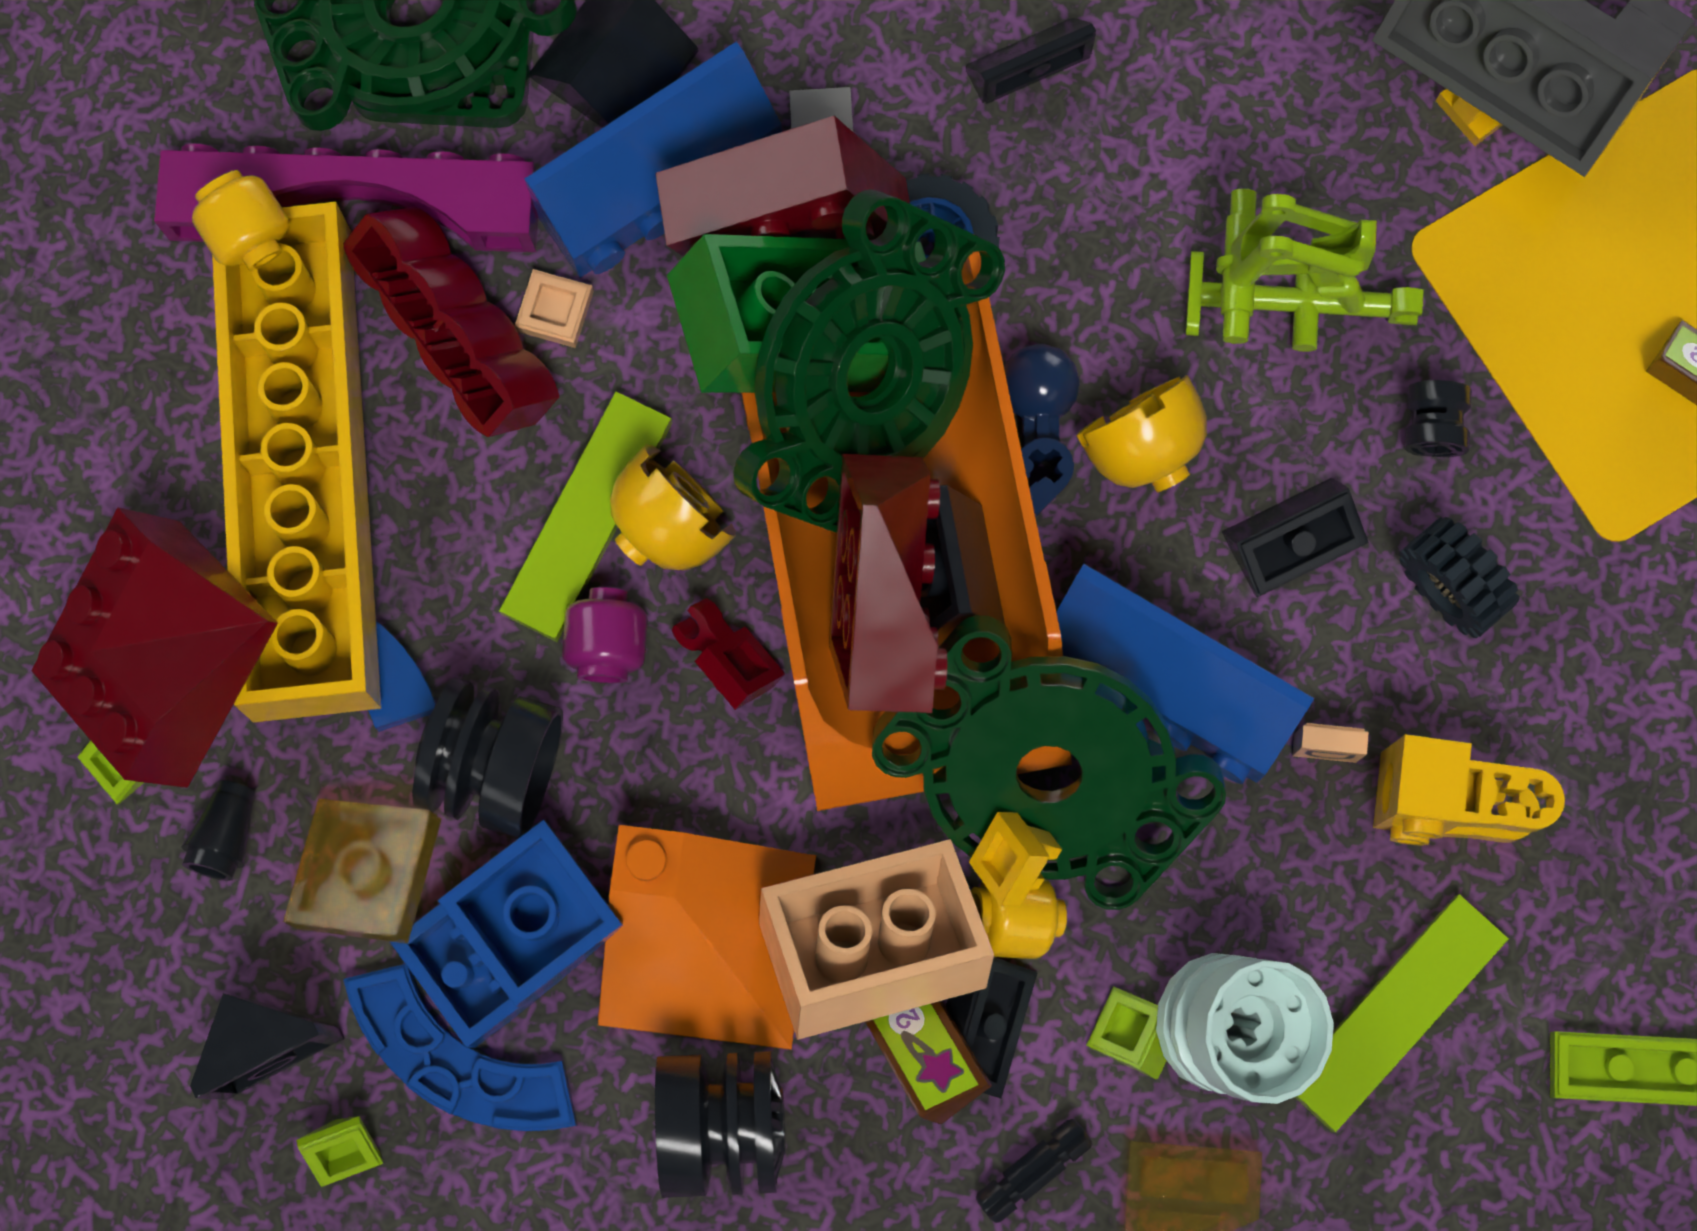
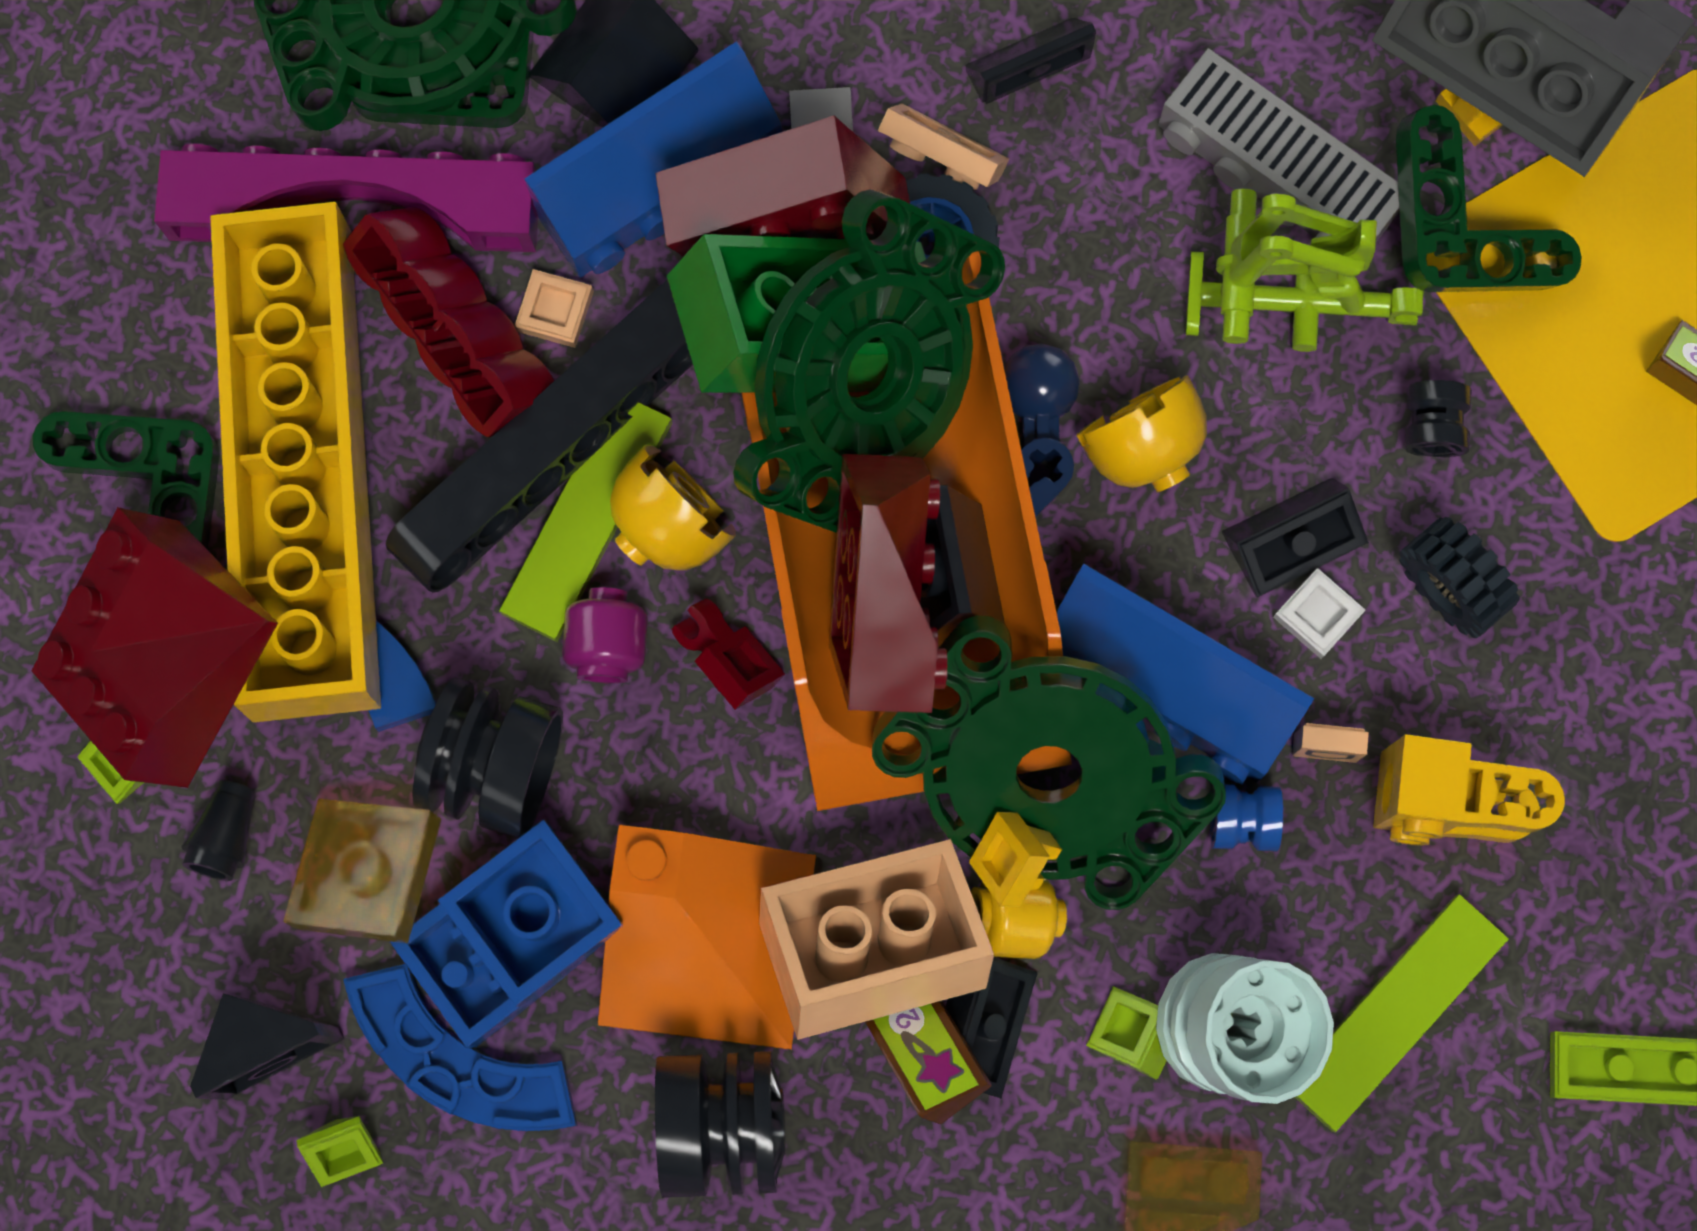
(154, 462): none -> dark green beam
(240, 220): yellow head -> none
(542, 445): none -> black beam
(921, 136): none -> light nougat plate
(1034, 1170): black axle -> none
(1249, 819): none -> blue wheel
(1272, 147): none -> light grey brick
(1319, 613): none -> white tile
(1448, 232): none -> dark green beam

